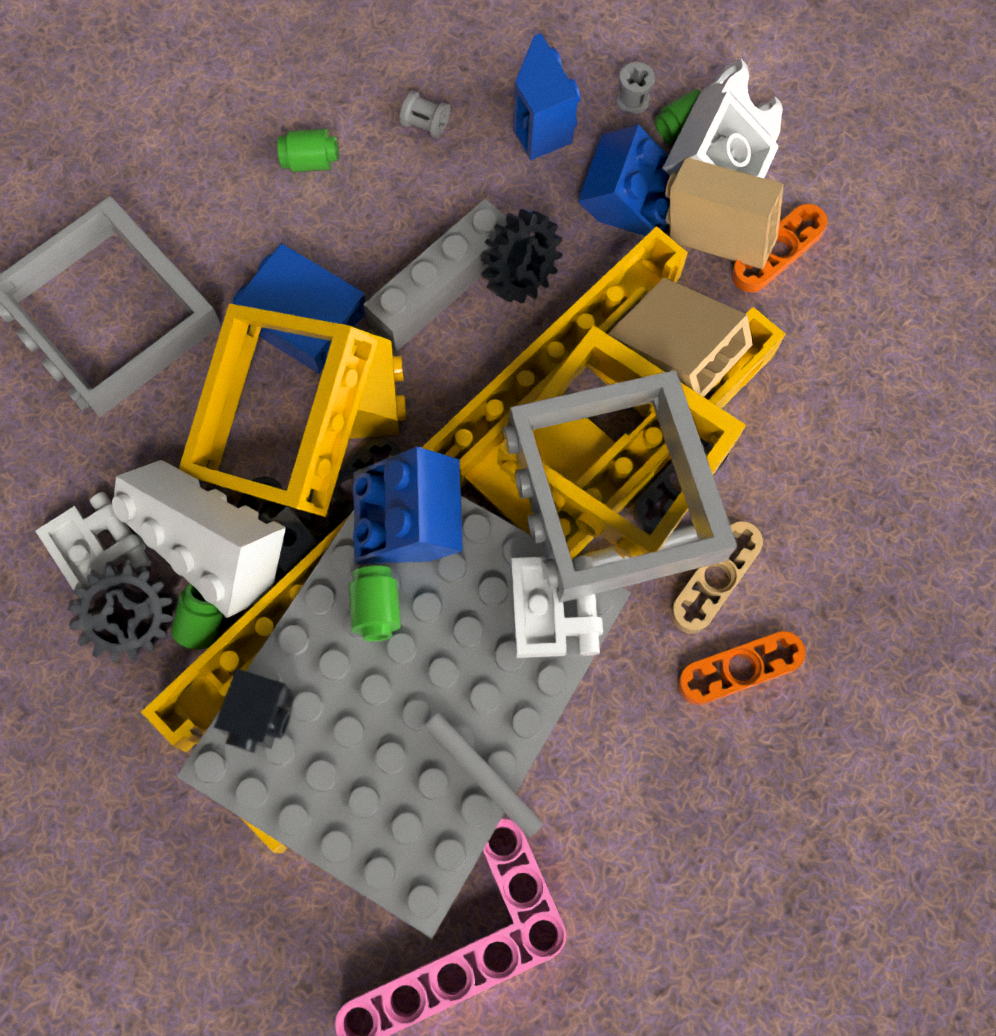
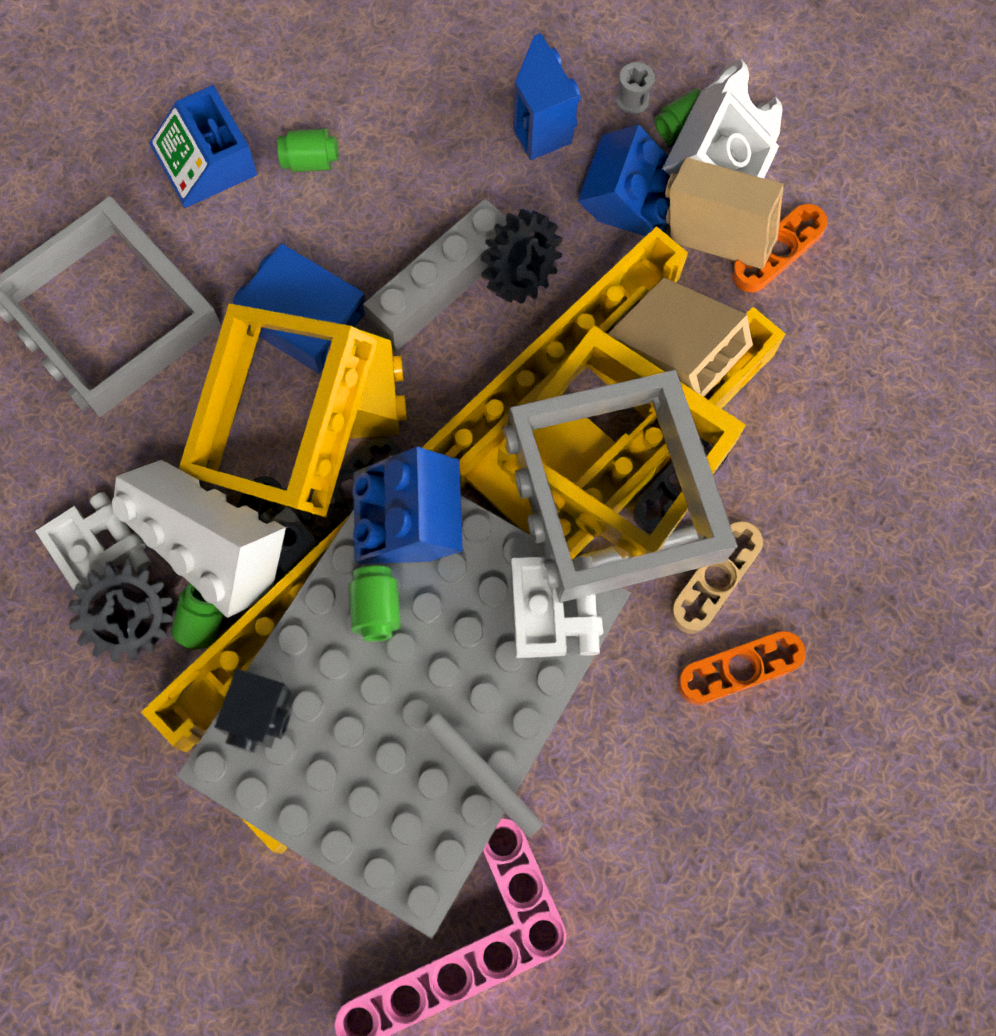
(202, 148): none -> blue slope
(424, 114): light grey bush -> none

